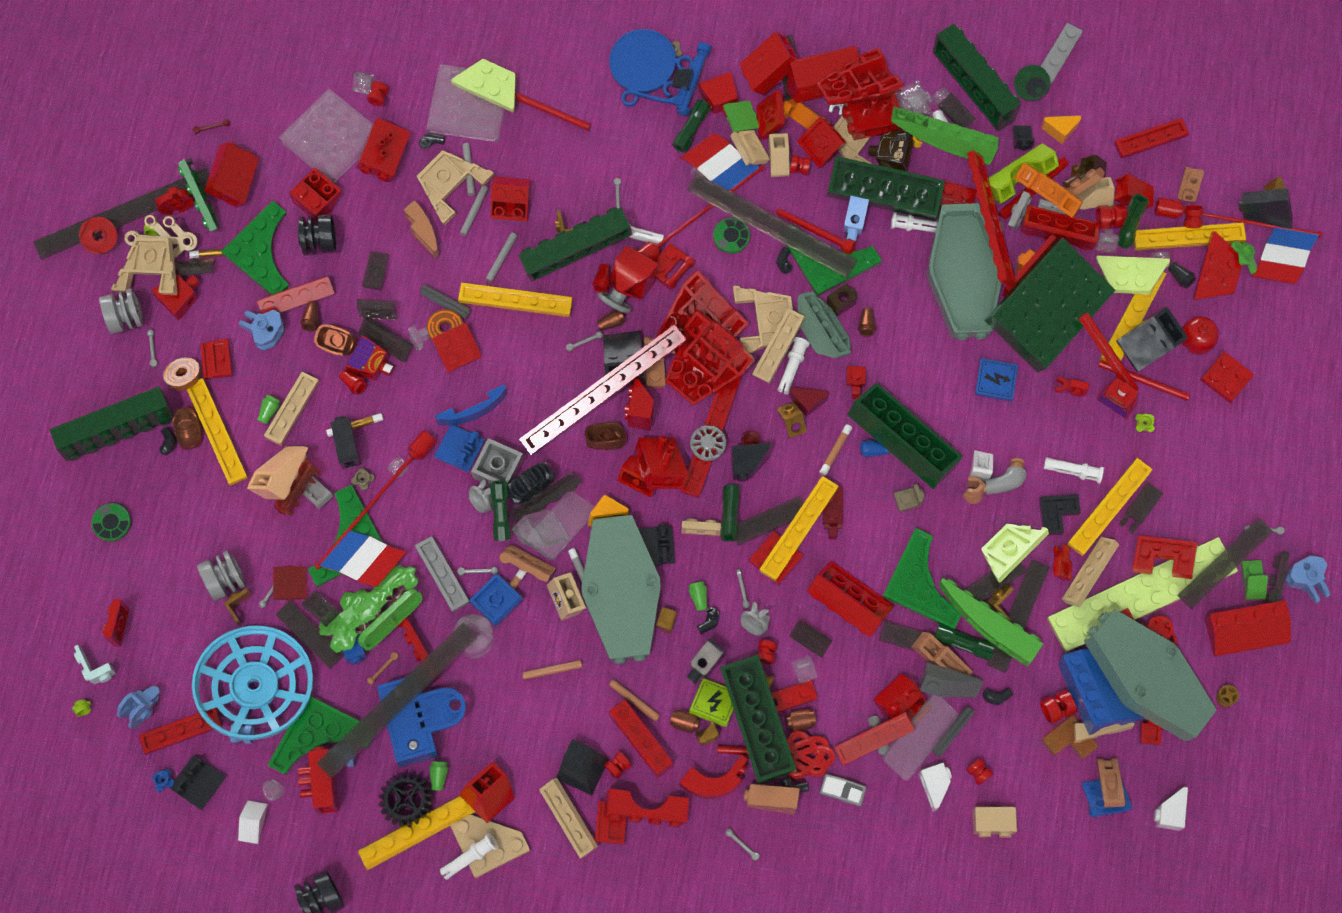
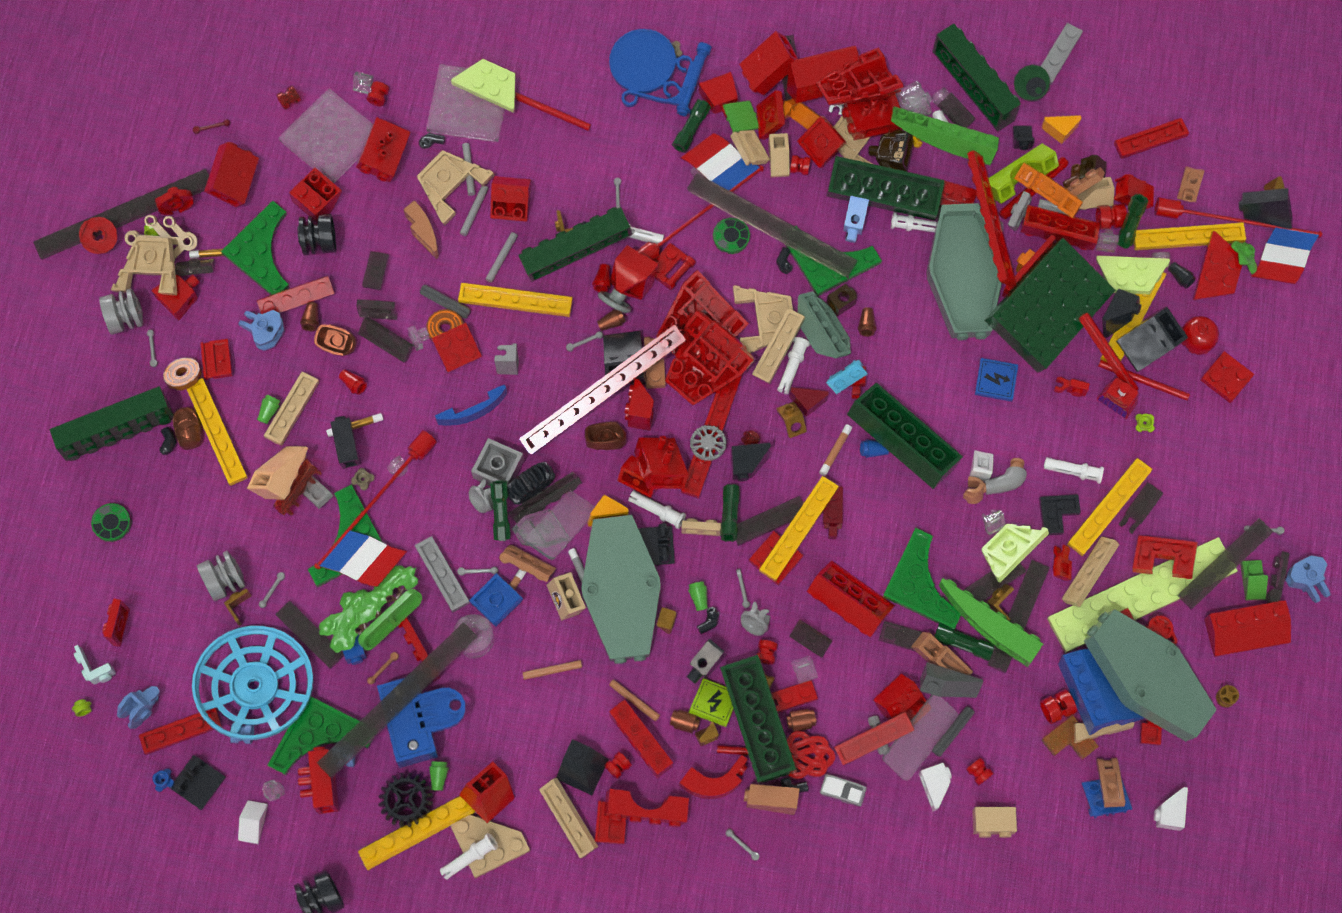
(192, 178): wing -> none
(289, 583): clear red piece -> none
(290, 96): none -> clear red wheel
(320, 609): clear smoke plate -> none
(369, 360): torso -> none
(459, 448): blue hinge -> none
(508, 363): none -> light grey hinge
(665, 513): none -> white pin
(683, 79): black slope -> none
(845, 378): none -> medium azure hinge
(847, 245): red piece -> none
(909, 498): dark tan bracket -> none
(993, 521): none -> clear tile
(996, 698): black arm -> none
(1120, 312): none -> black slope
(1193, 217): red wheel -> none

